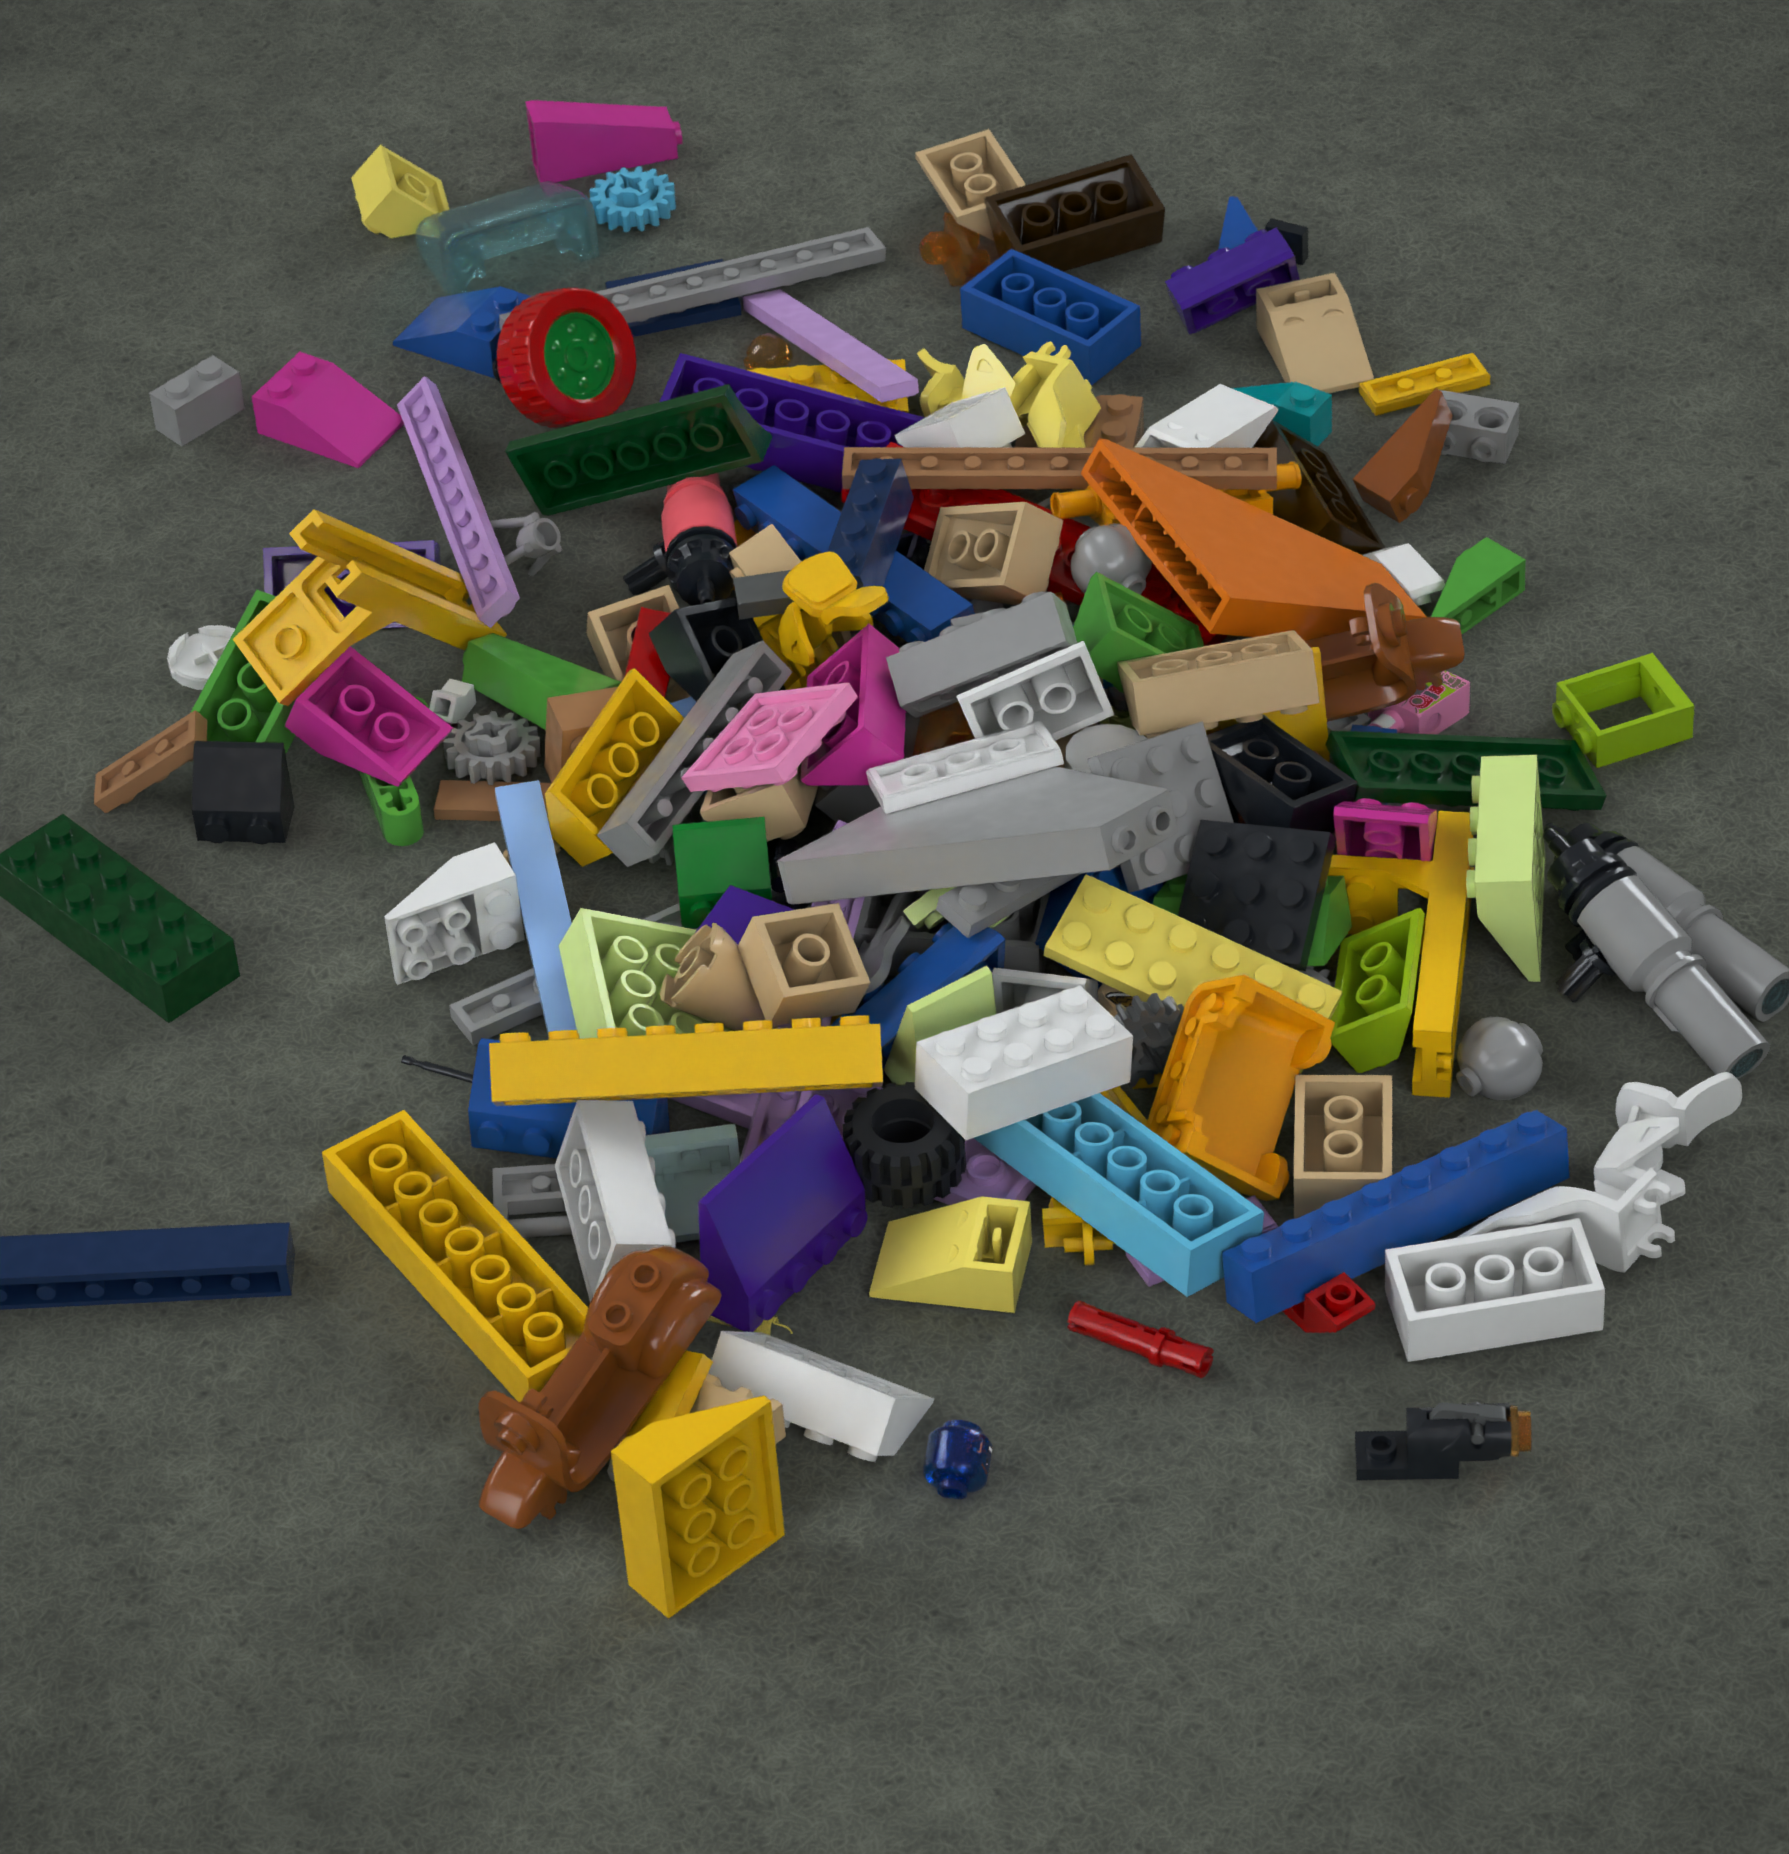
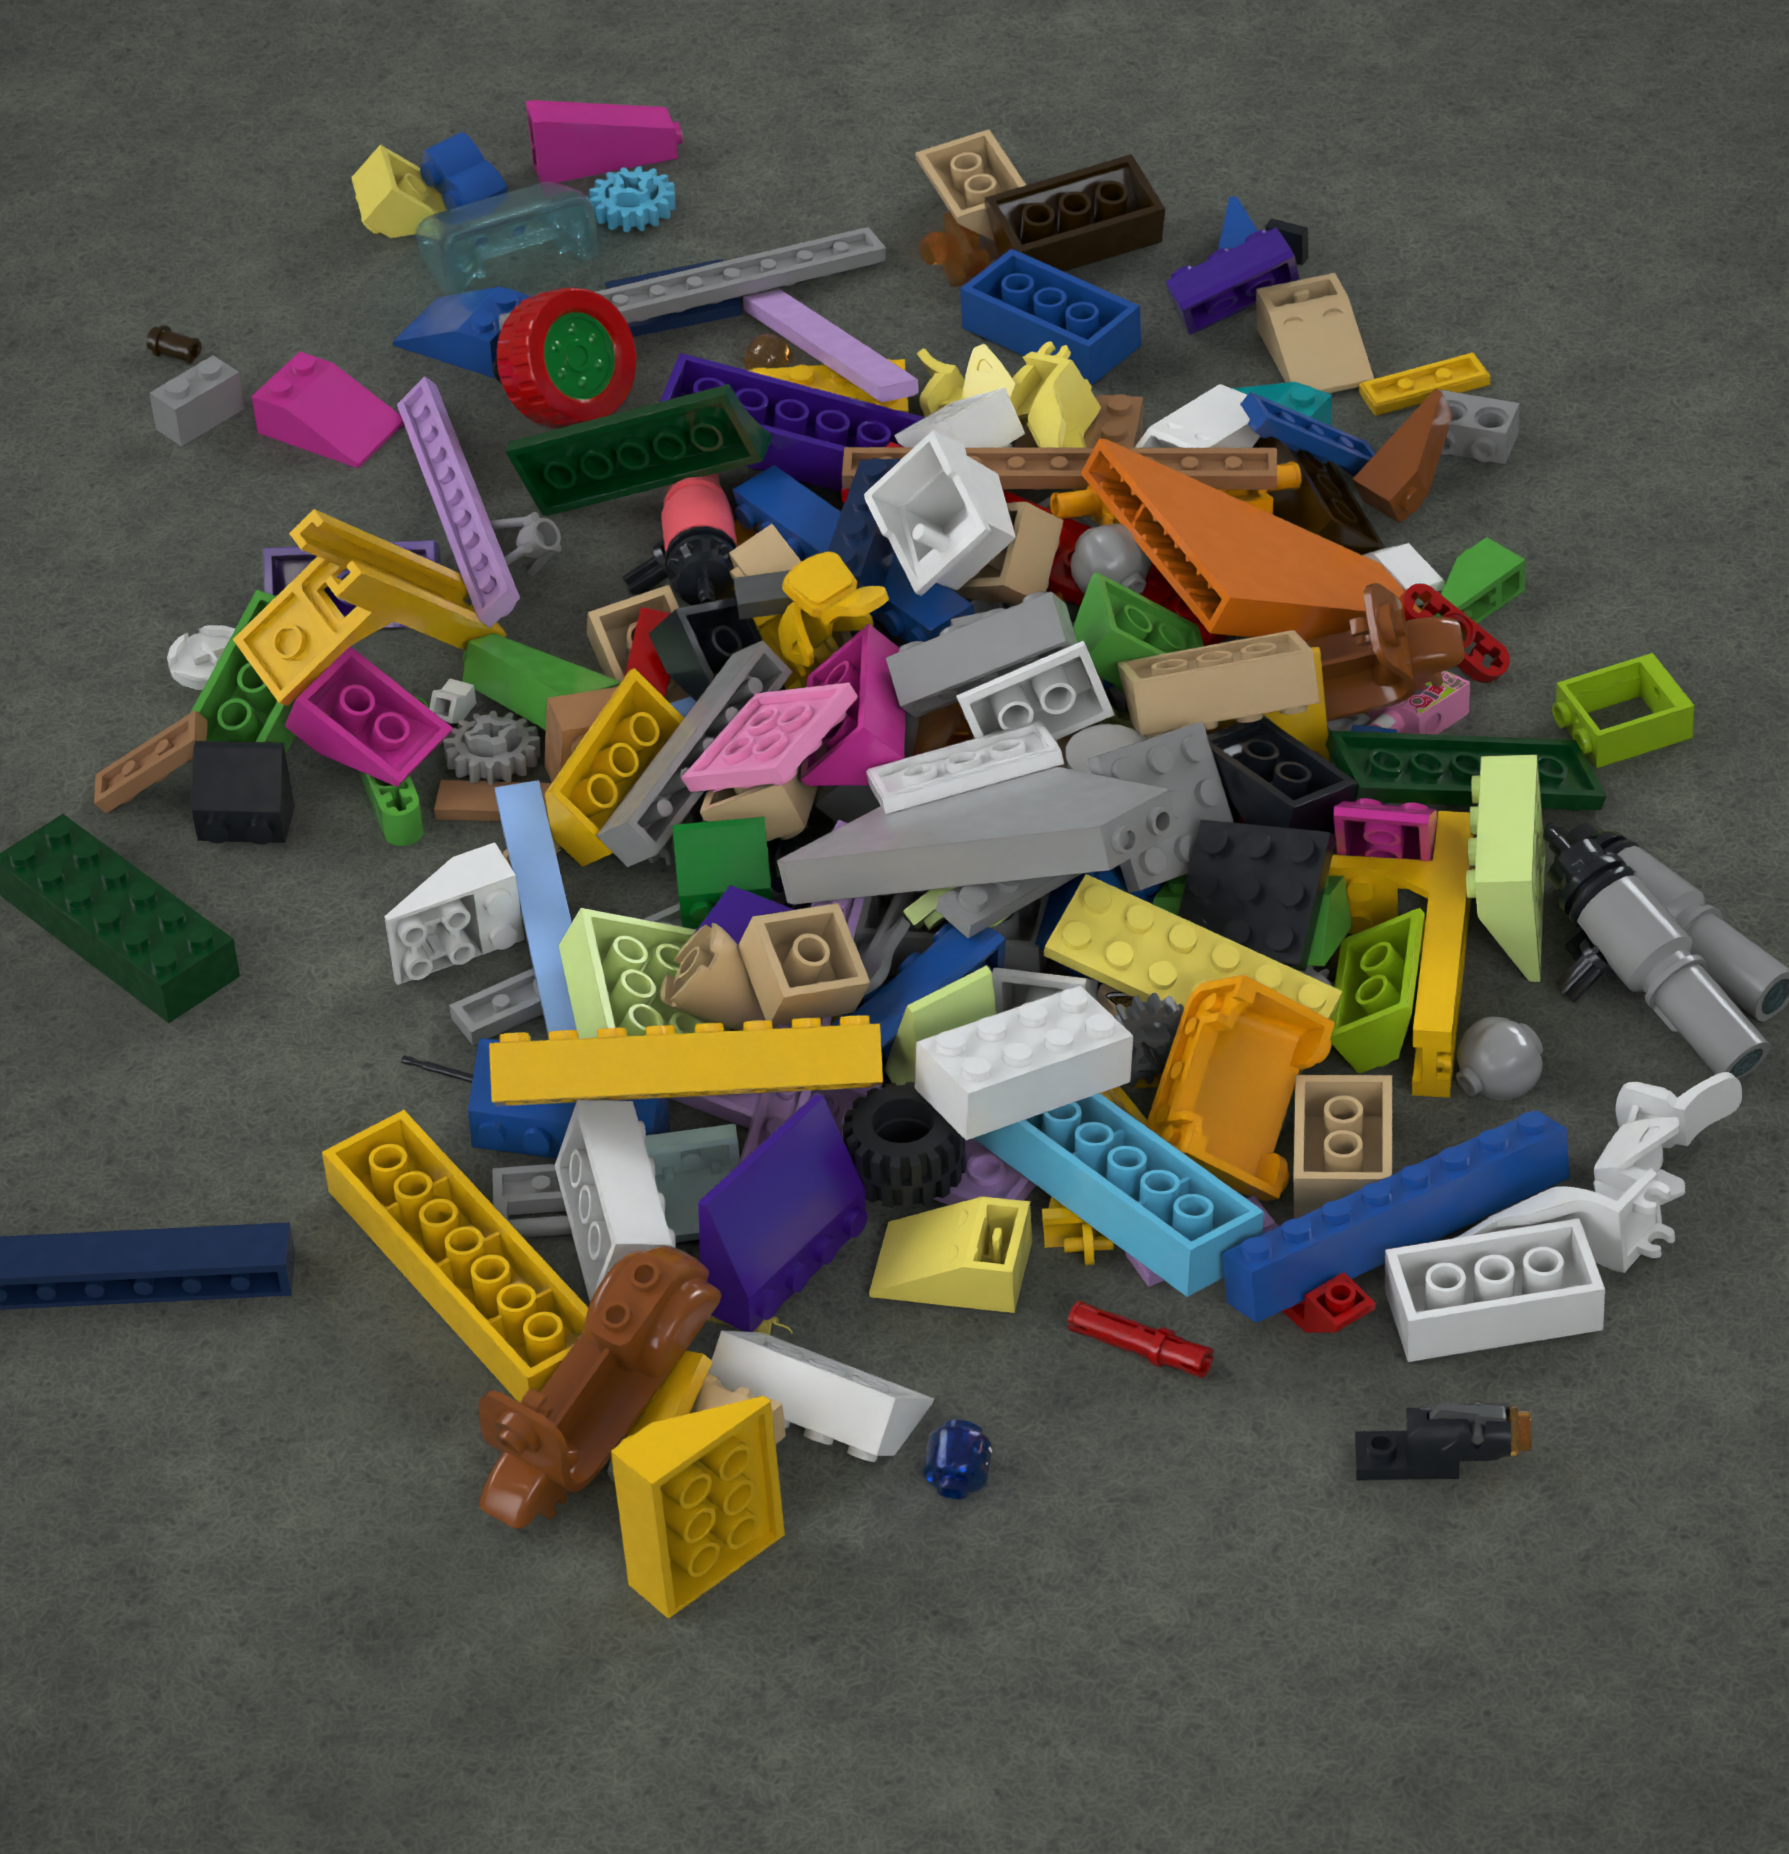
(164, 341): none -> dark brown pin
(460, 172): none -> blue brick
(941, 513): none -> white piece
(1306, 433): none -> blue plate
(1471, 632): none -> red beam

